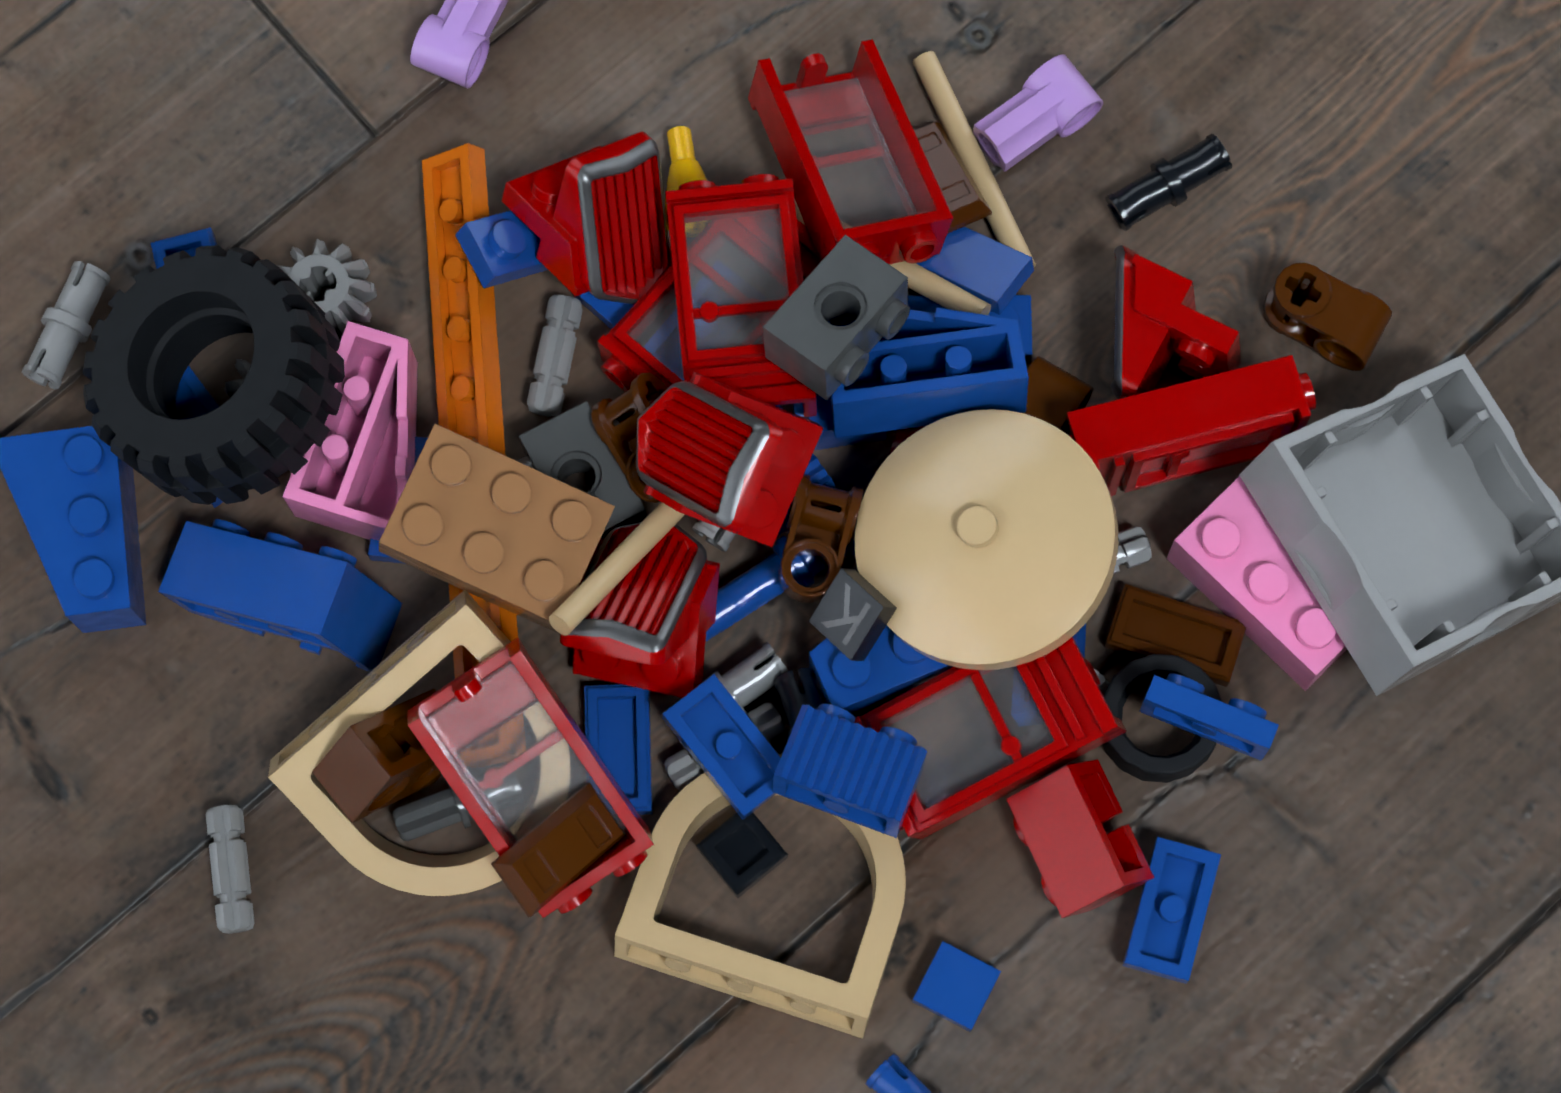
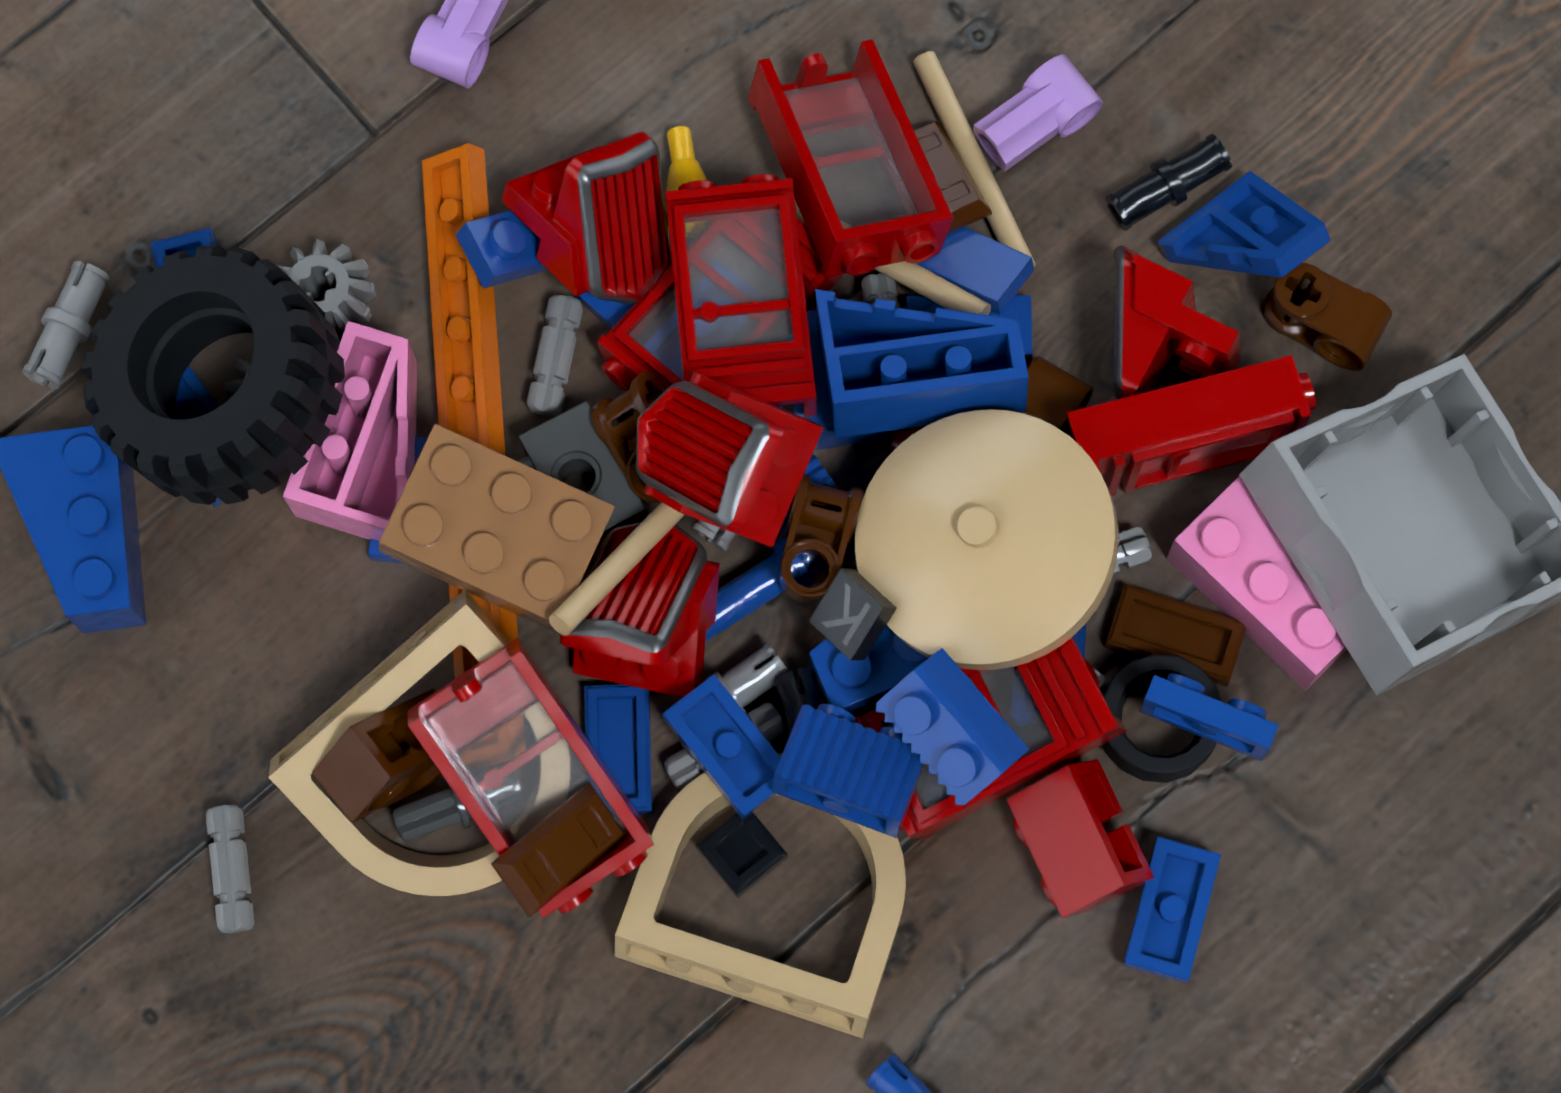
(281, 590): blue wedge -> none
(843, 284): dark grey brick -> none
(951, 727): none -> blue brick
(956, 986): blue tile -> none
(1247, 231): none -> blue wing

